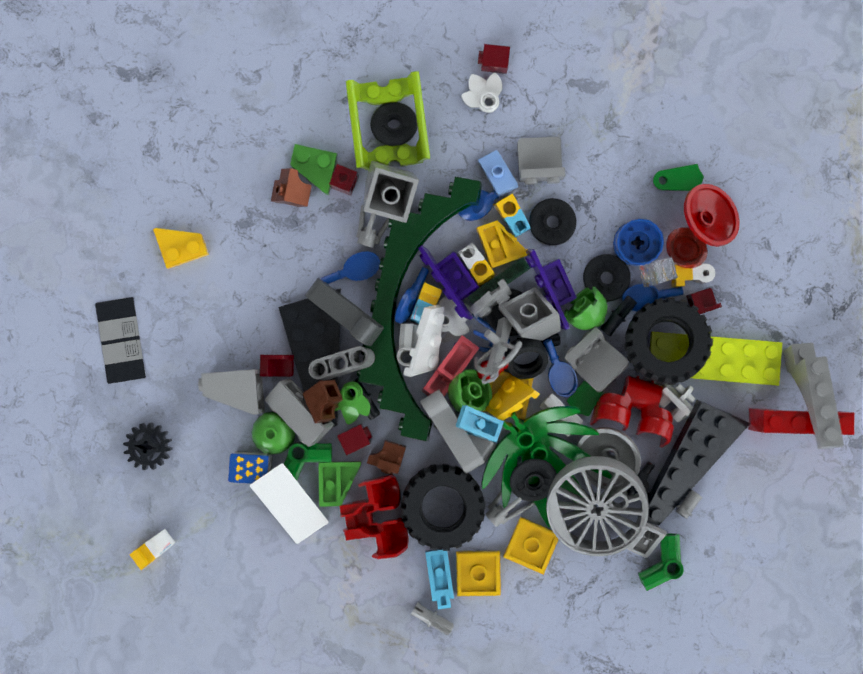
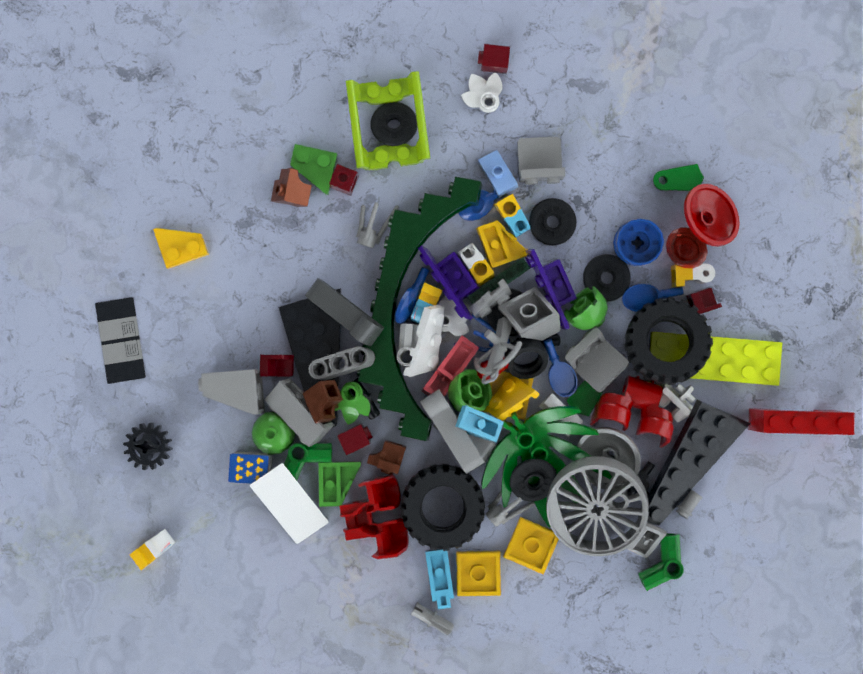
(357, 268): blue piece -> none
(389, 191): light grey slope -> none
(618, 316): black axle -> none
(658, 272): clear brick -> none
(816, 387): light grey arch -> none

